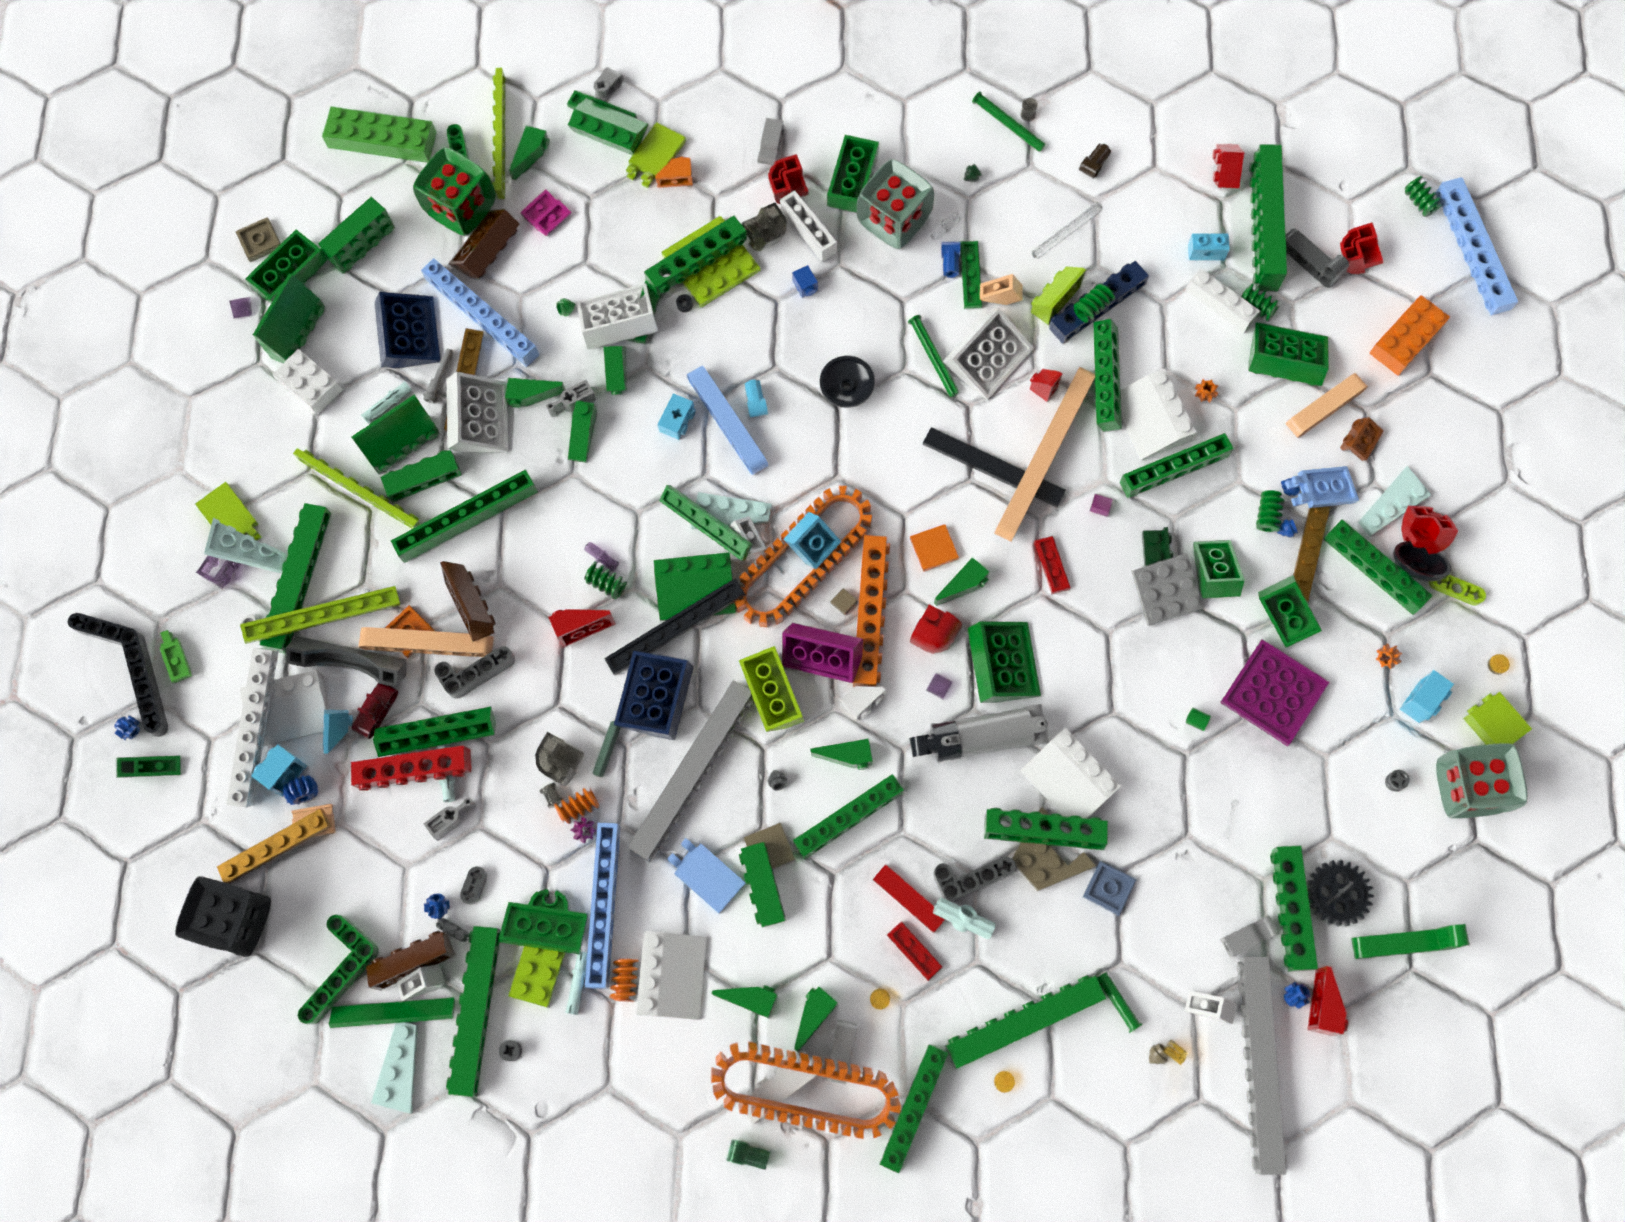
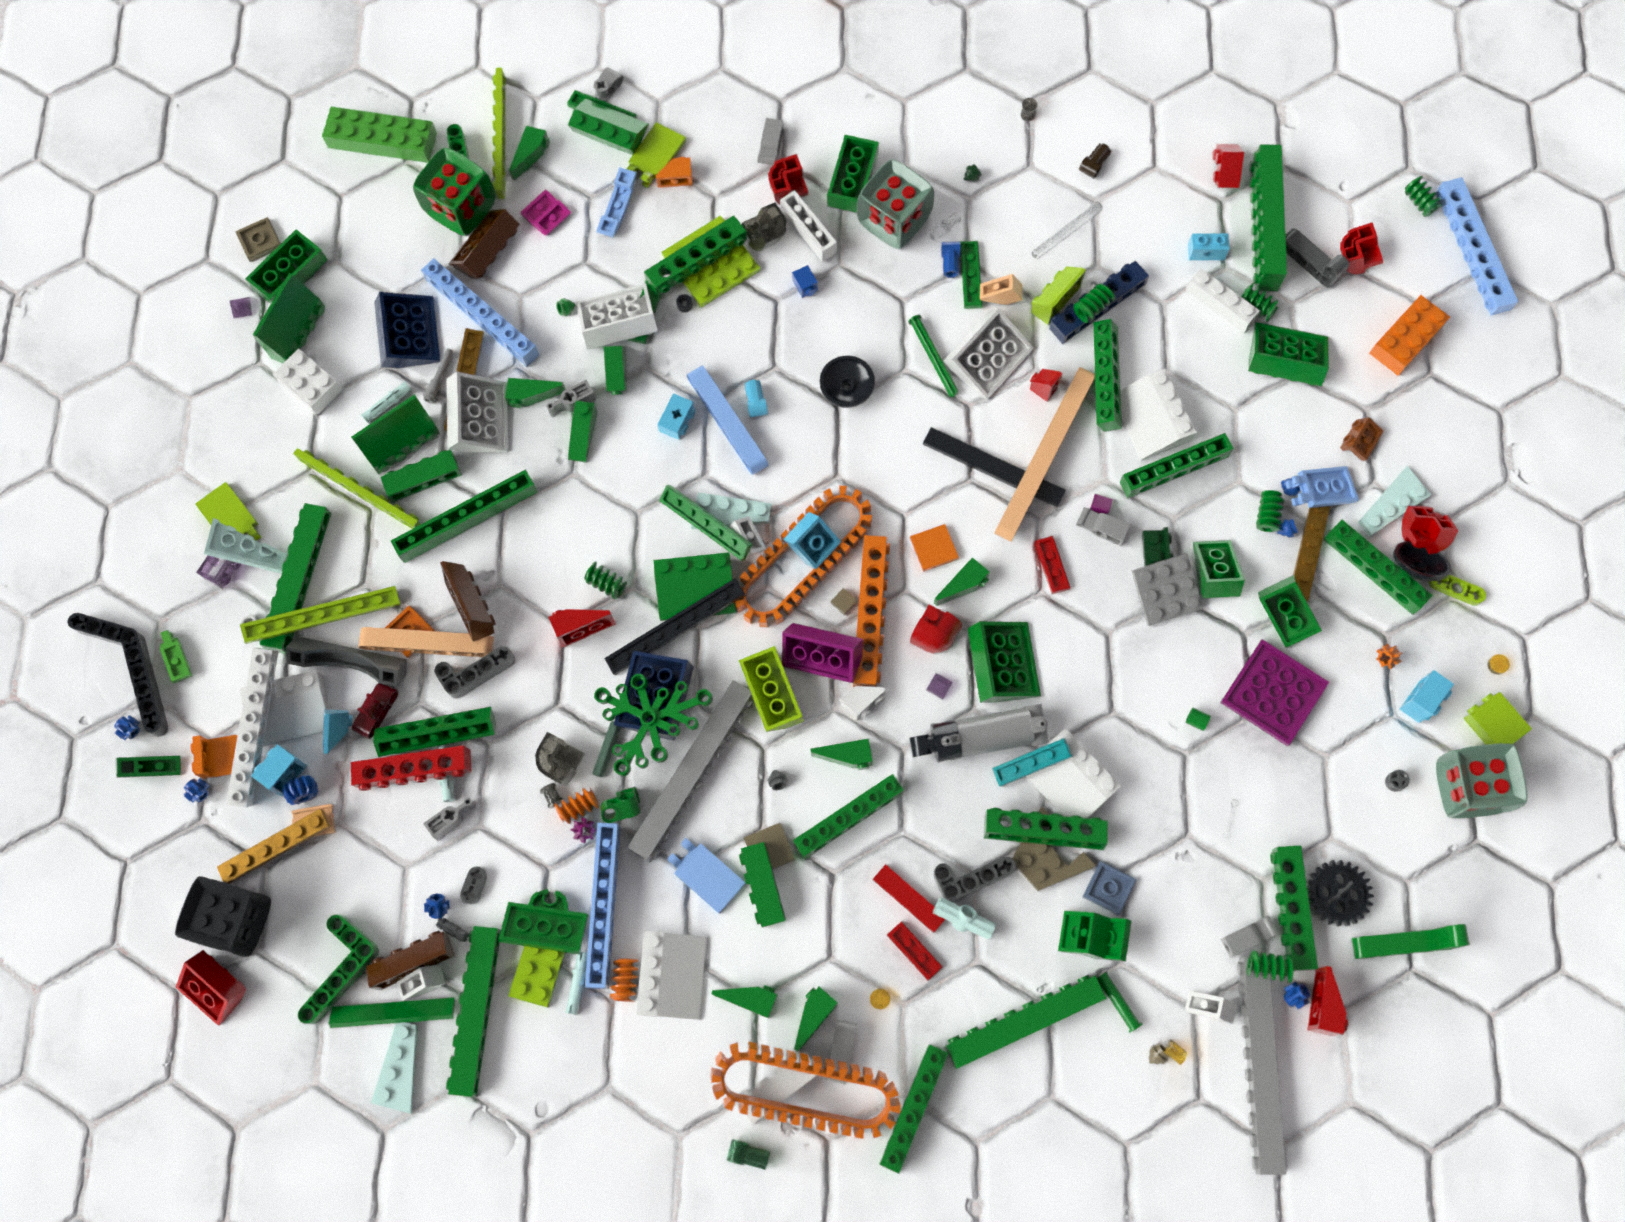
(196, 790): none -> blue gear
(210, 987): none -> red slope
(213, 756): none -> orange bracket
(357, 235): green brick -> none
(514, 1050): dark grey wheel -> none
(601, 556): clear purple axle -> none
(618, 203): none -> light blue slope
(624, 806): none -> green piece
(672, 710): none -> green plant
(1004, 1081): clear yellow tile -> none
(1008, 121): green axle -> none
(1032, 762): none -> teal tile
(1094, 935): none -> green bracket
(1103, 526): none -> light grey piece
(1203, 389): orange gear -> none
(1270, 965): none -> green piece
(1326, 405): light nougat beam -> none

